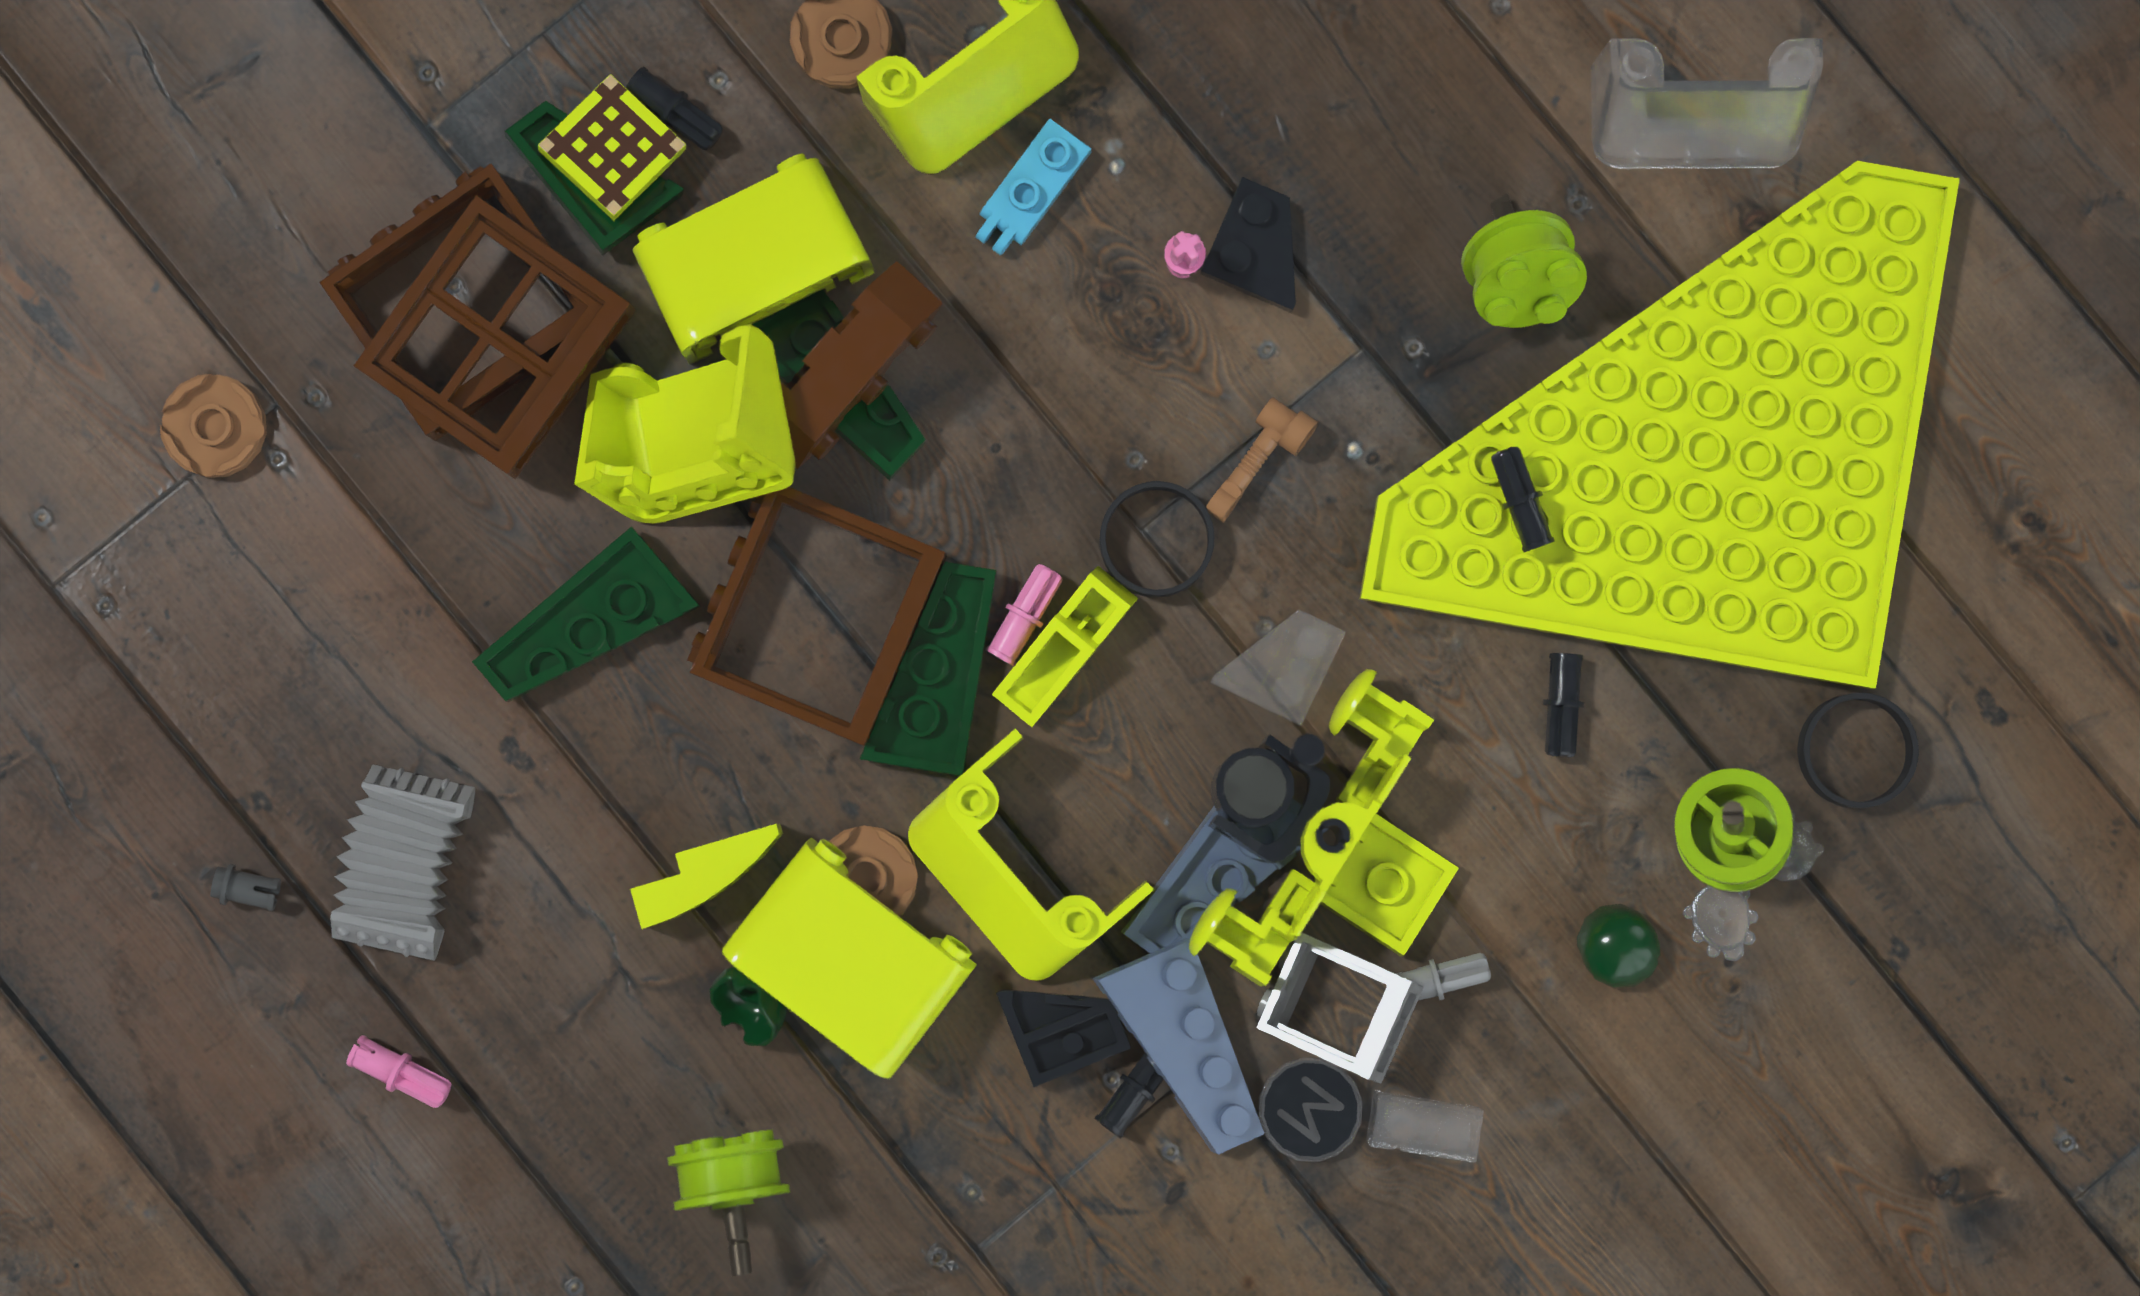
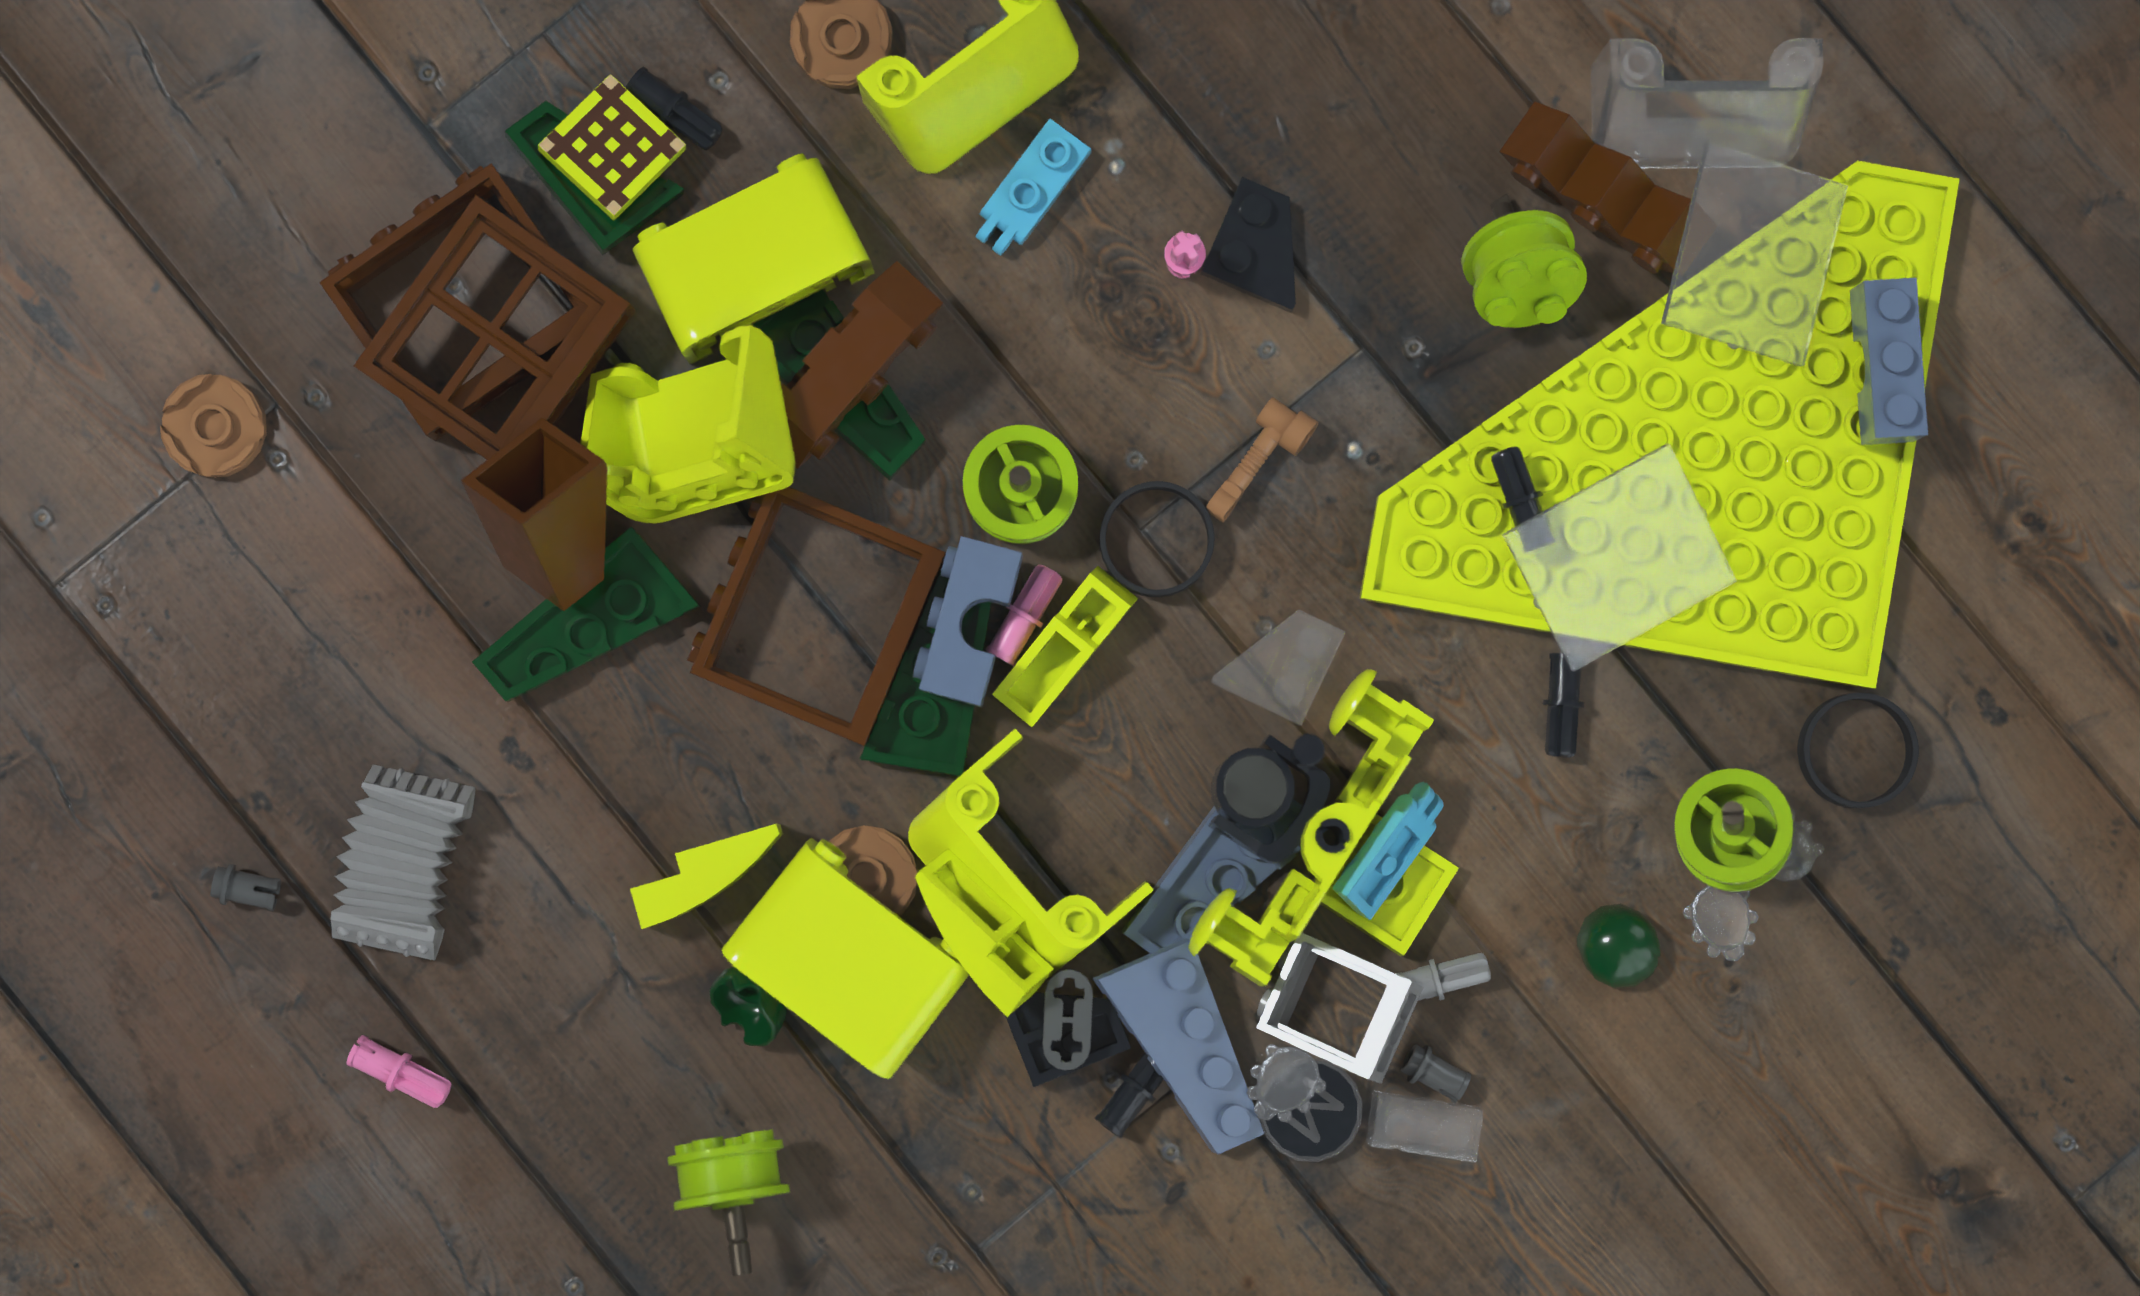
(545, 511): none -> reddish brown slope
(976, 575): none -> sand blue arch
(982, 932): none -> neon yellow slope
(1020, 484): none -> lime wheel
(1054, 1017): none -> dark grey beam
(1284, 1083): none -> clear piece
(1389, 850): none -> medium azure hinge
(1435, 1072): none -> dark grey pin
(1598, 186): none -> reddish brown brick
(1620, 557): none -> clear piece
(1754, 254): none -> clear piece
(1890, 334): none -> sand blue arch

